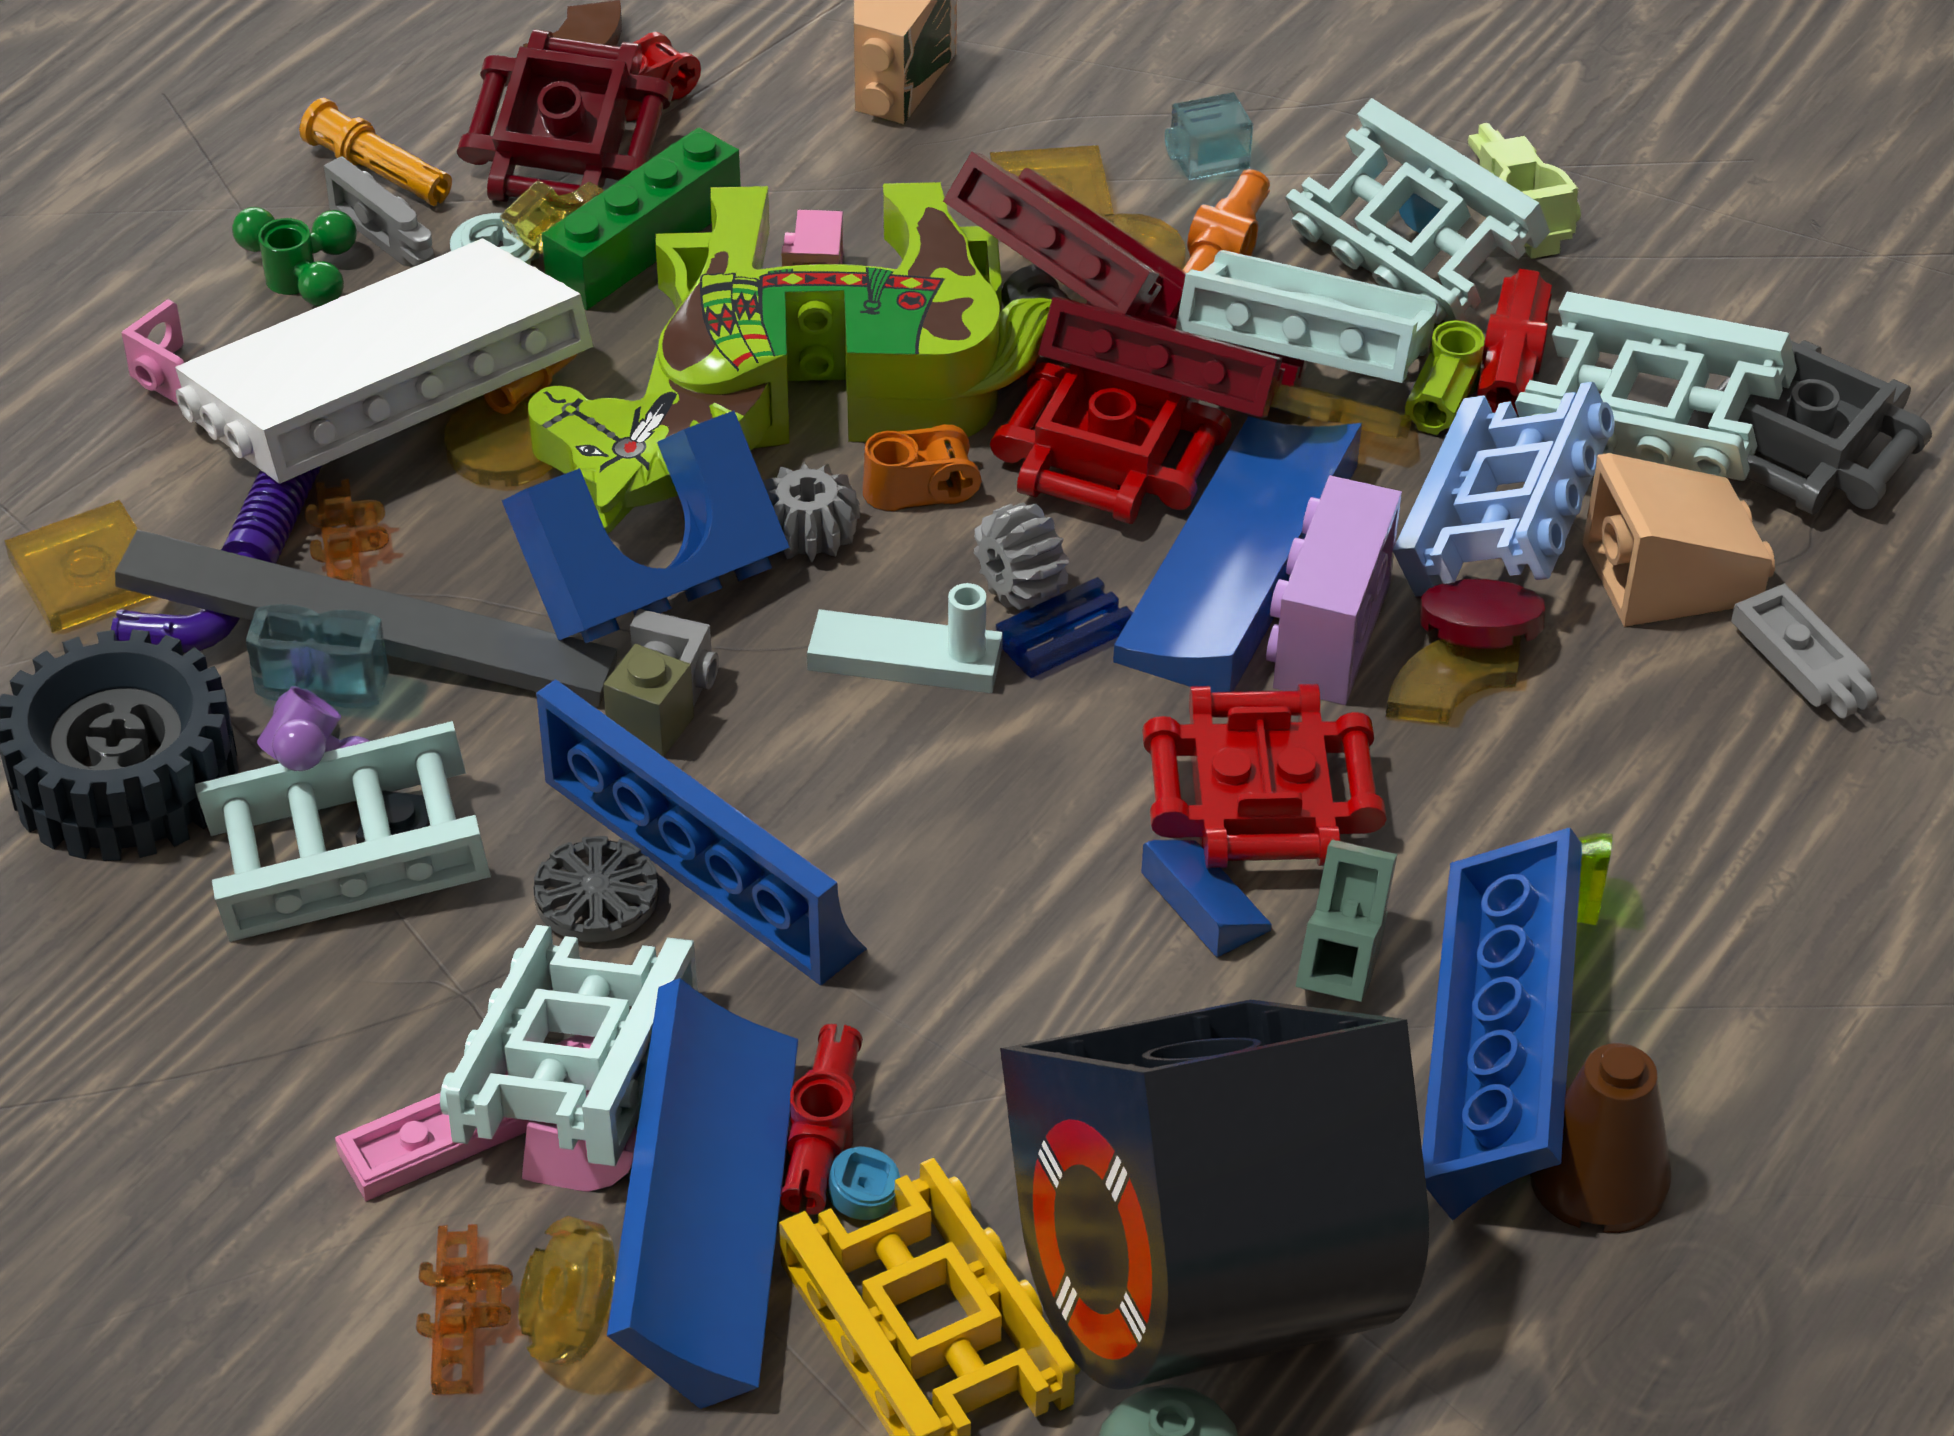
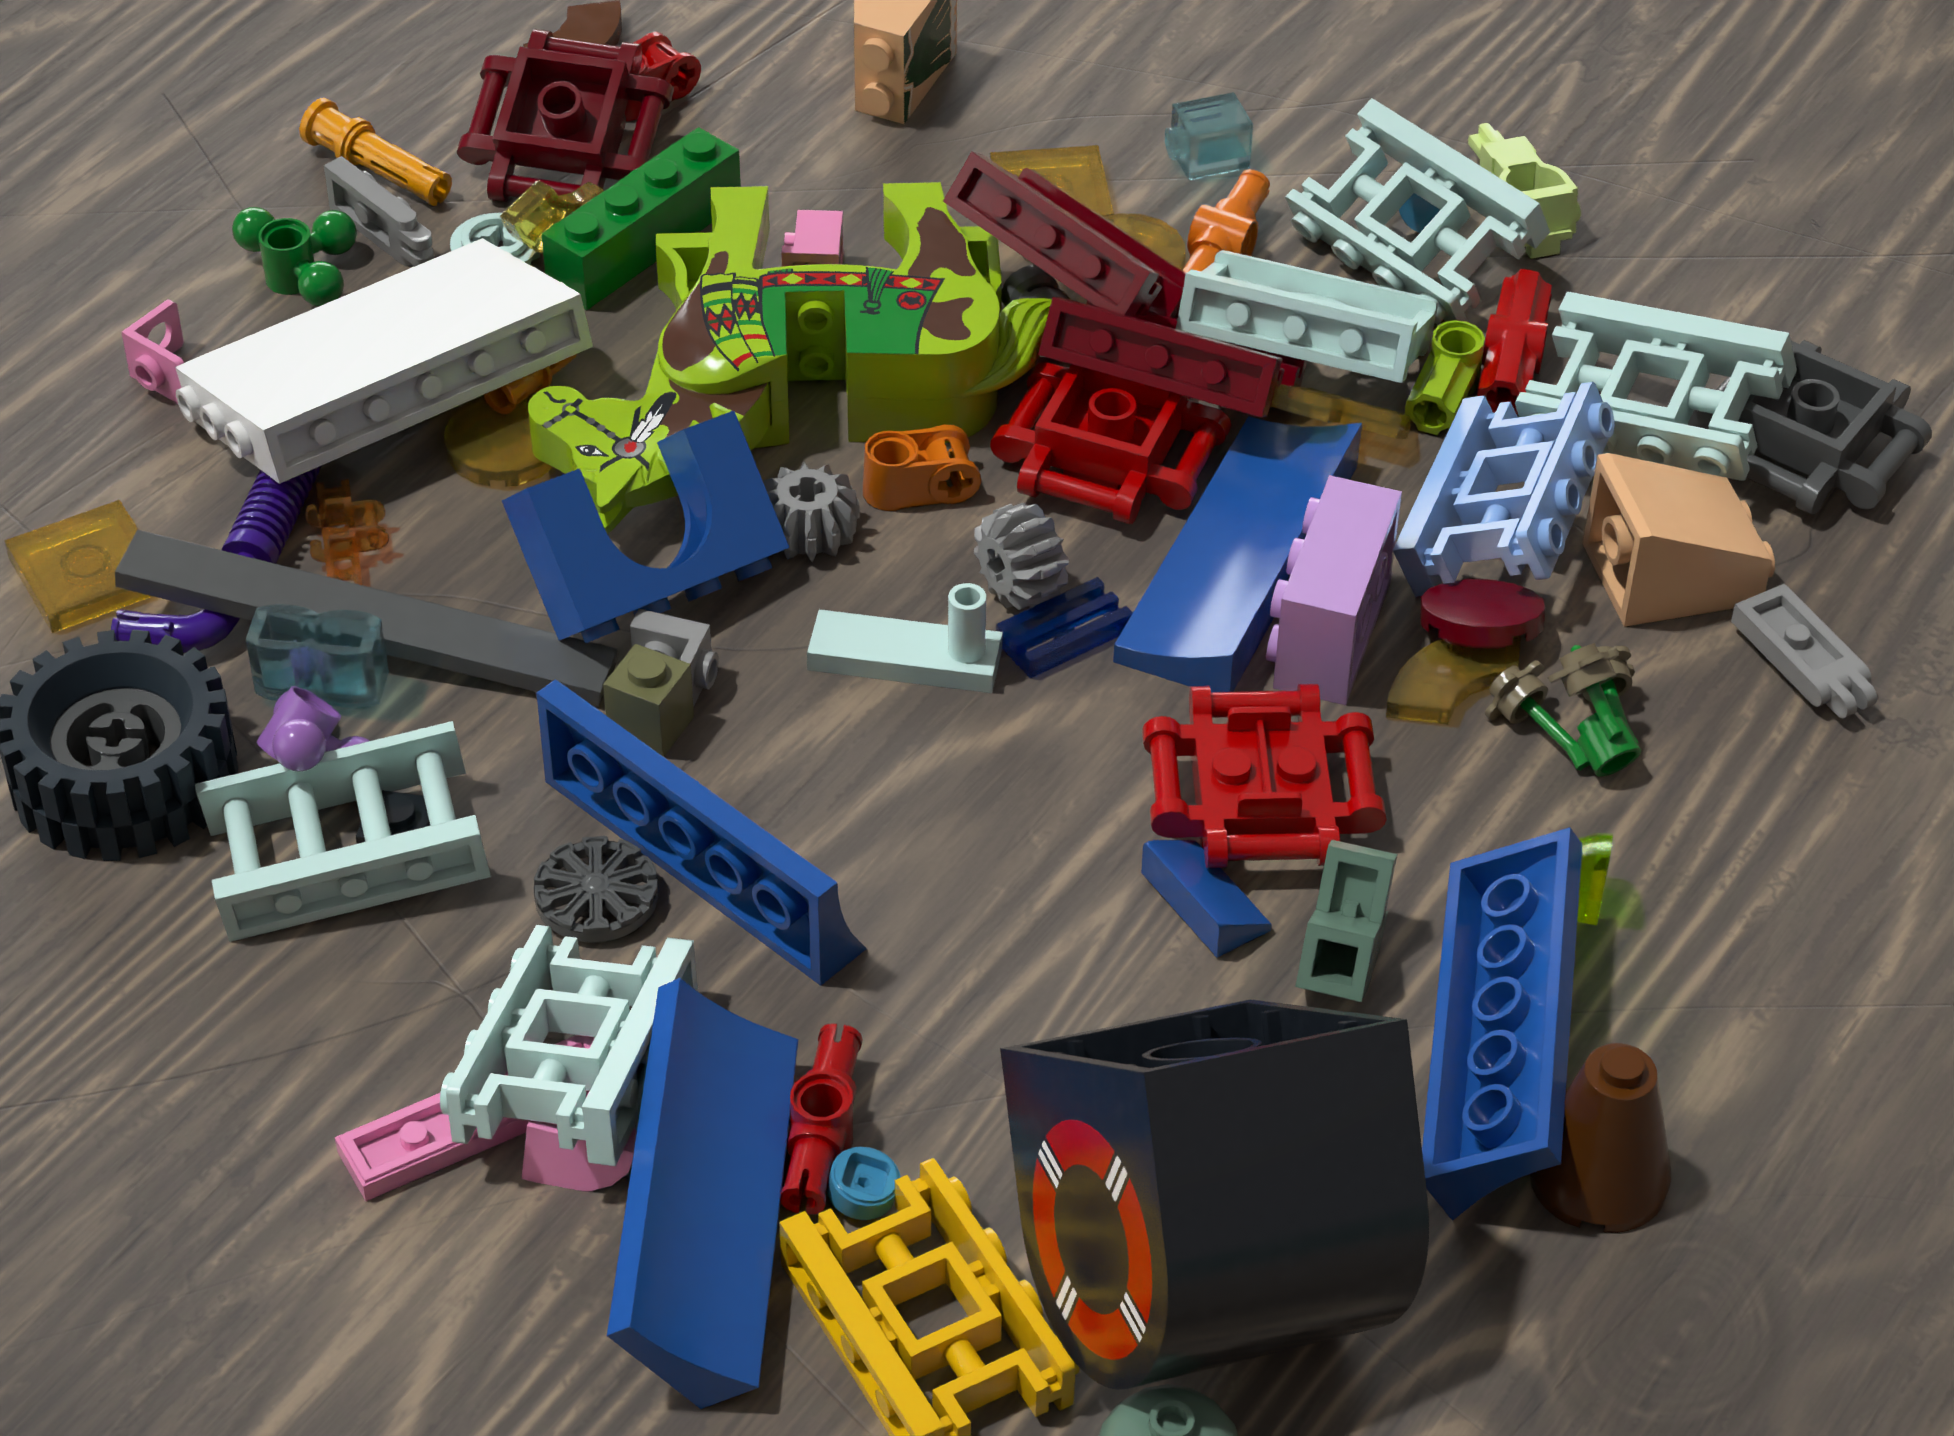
(472, 1315): clear orange piece -> none
(567, 1291): clear yellow tile -> none
(1588, 670): none -> plant

